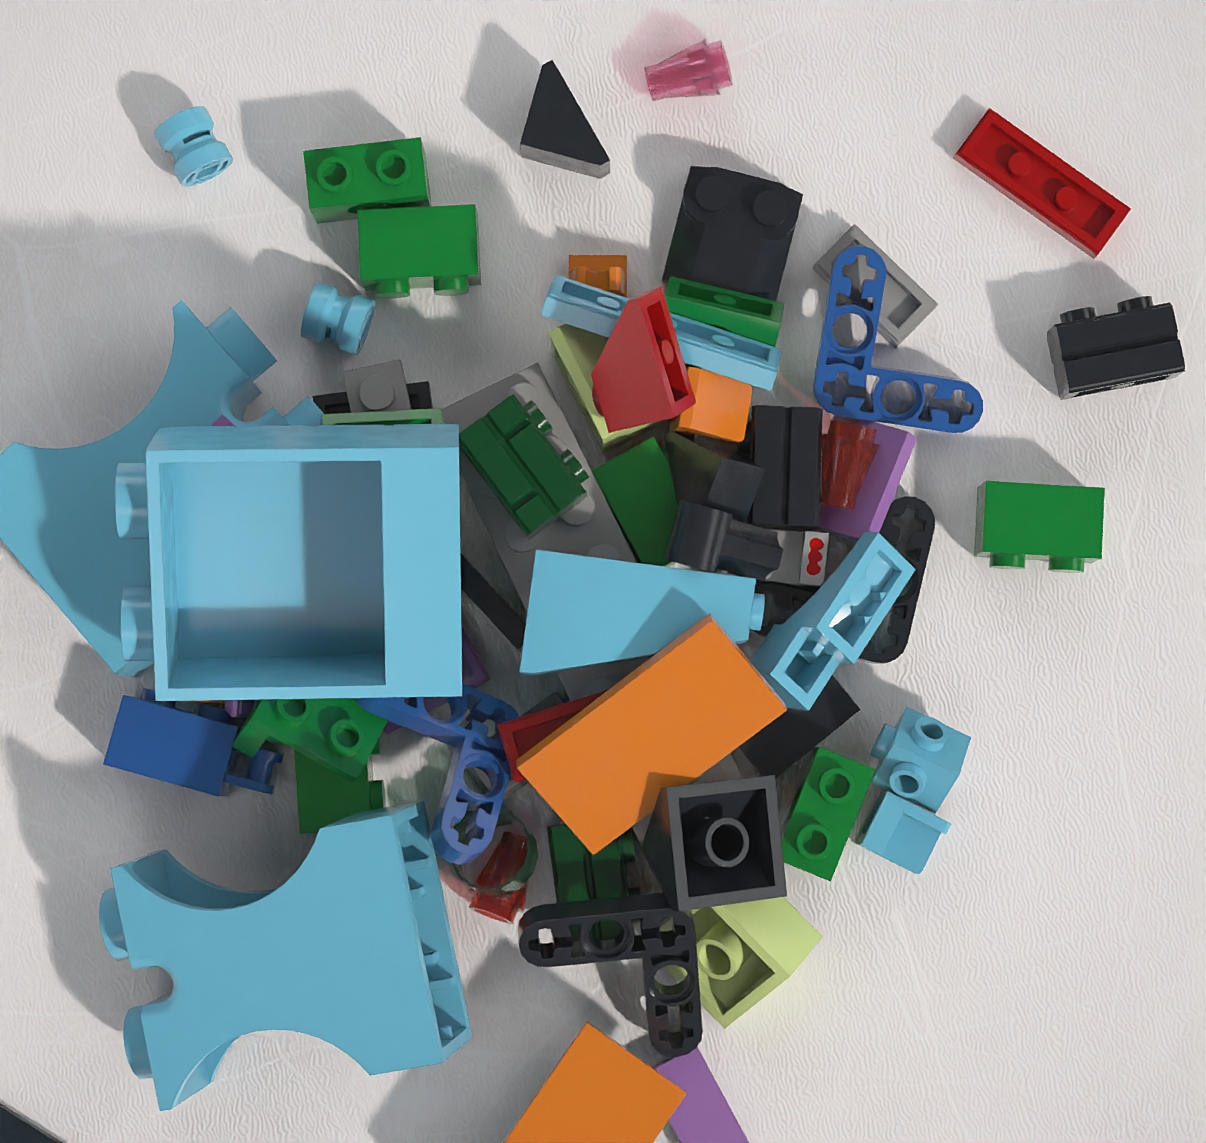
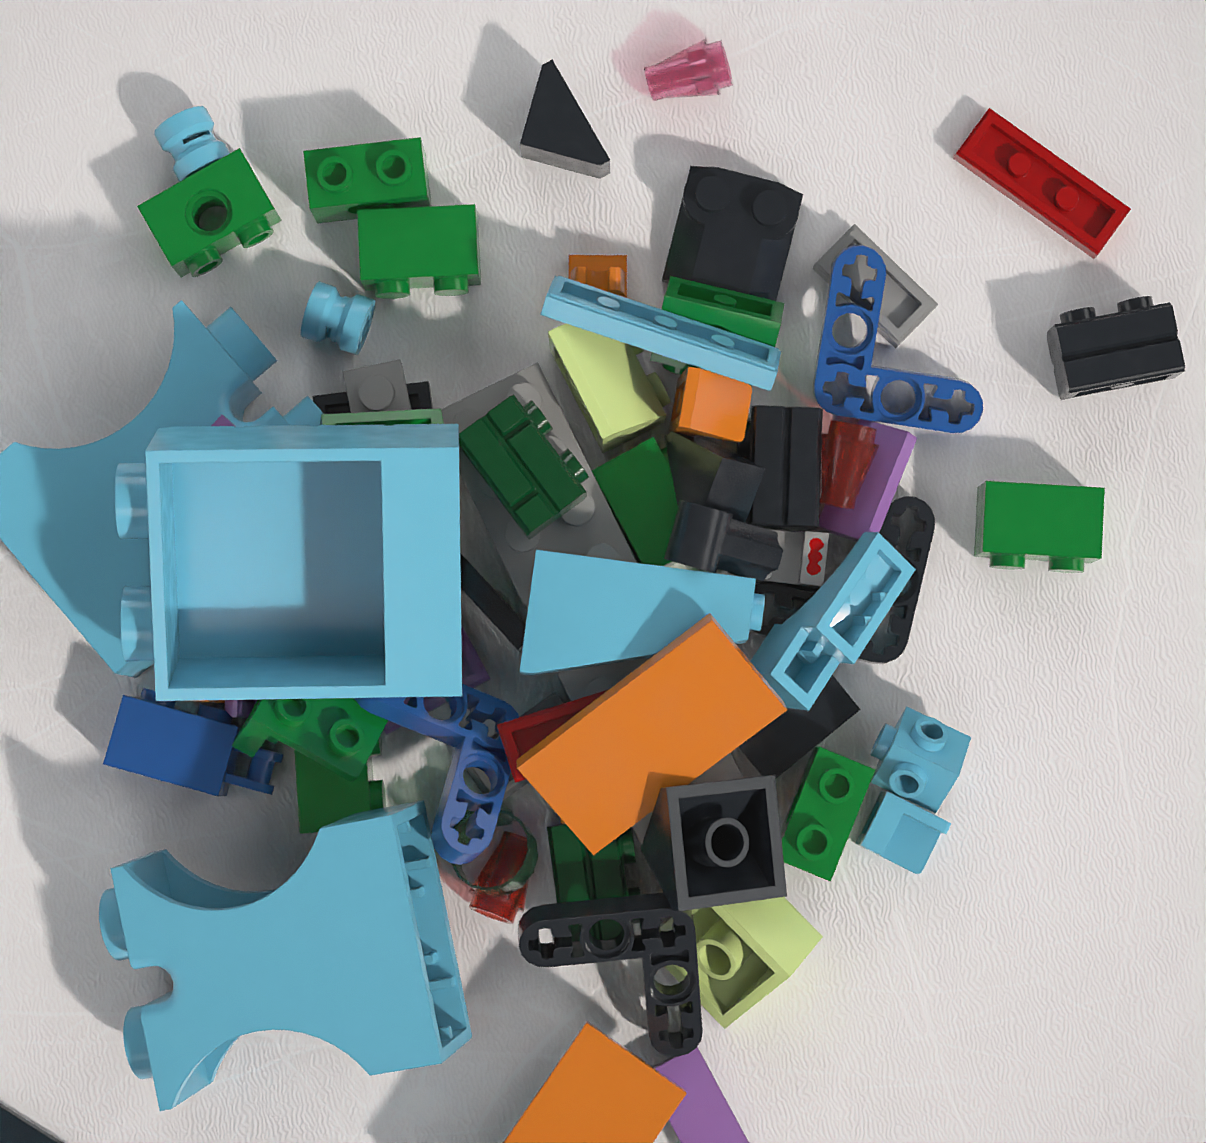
(177, 211): none -> green brick
(641, 367): red slope -> none

